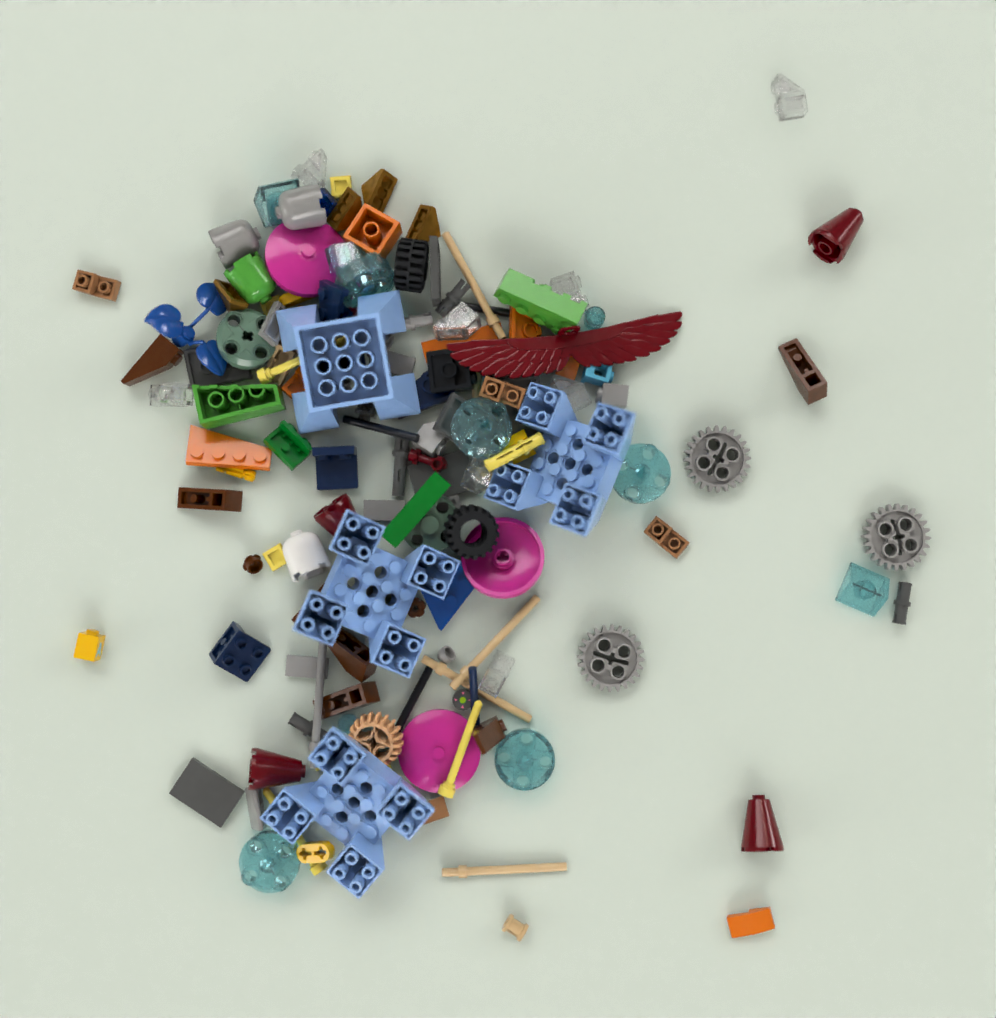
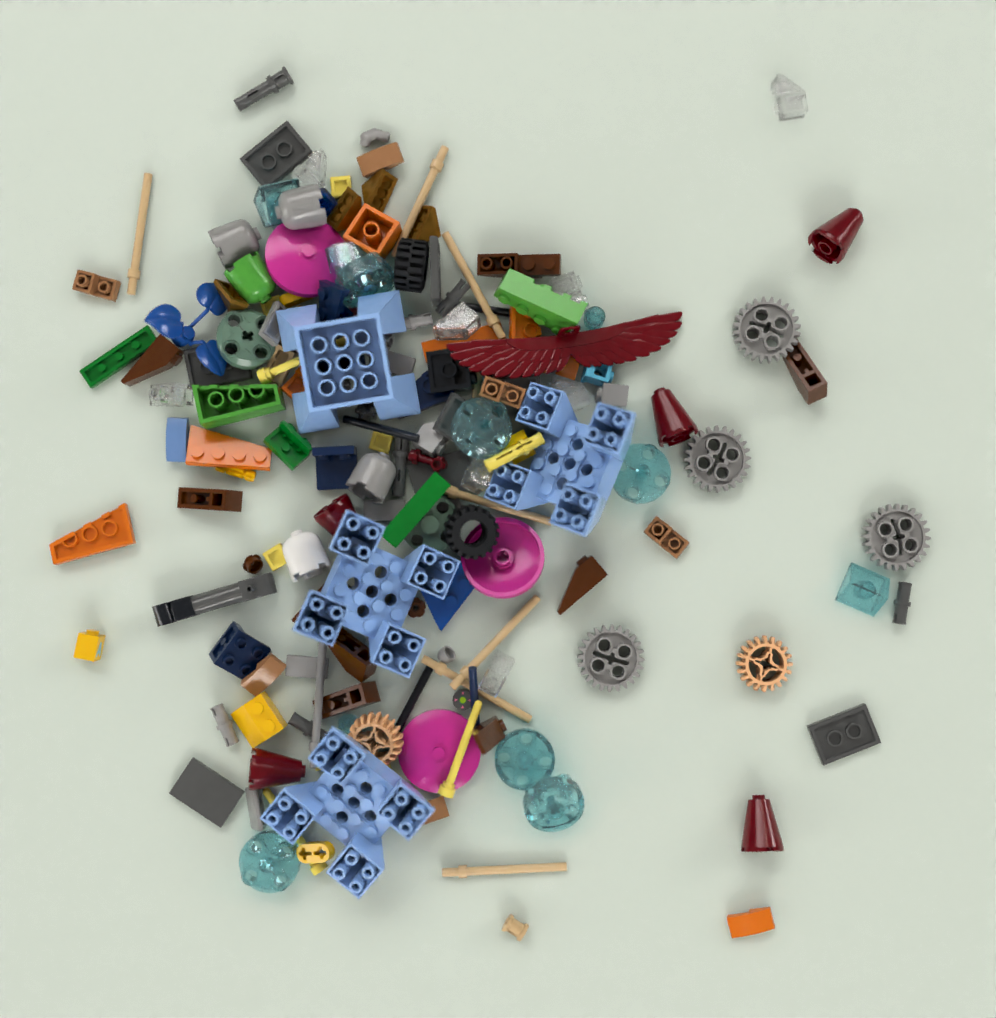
(102, 535): none -> orange wing
(118, 357): none -> green tile
(134, 272): none -> tan bar
(177, 439): none -> medium blue slope
(214, 599): none -> dark grey piece
(224, 725): none -> light grey pin
(259, 719): none -> yellow slope
(264, 675): none -> medium nougat slope
(271, 85): none -> dark grey pin
(276, 155): none -> dark grey tile
(372, 477): none -> light grey cylinder
(374, 134): none -> light grey arm
(380, 158): none -> medium nougat slope
(381, 442): none -> light yellow tile
(436, 166): none -> tan bar
(454, 492): none -> tan bar
(530, 265): none -> reddish brown slope
(553, 803): none -> clear light blue piece
(583, 579): none -> reddish brown slope
(671, 419): none -> dark red cone
(758, 347): none -> light grey gear
(767, 655): none -> light nougat gear
(843, 734): none -> dark grey tile

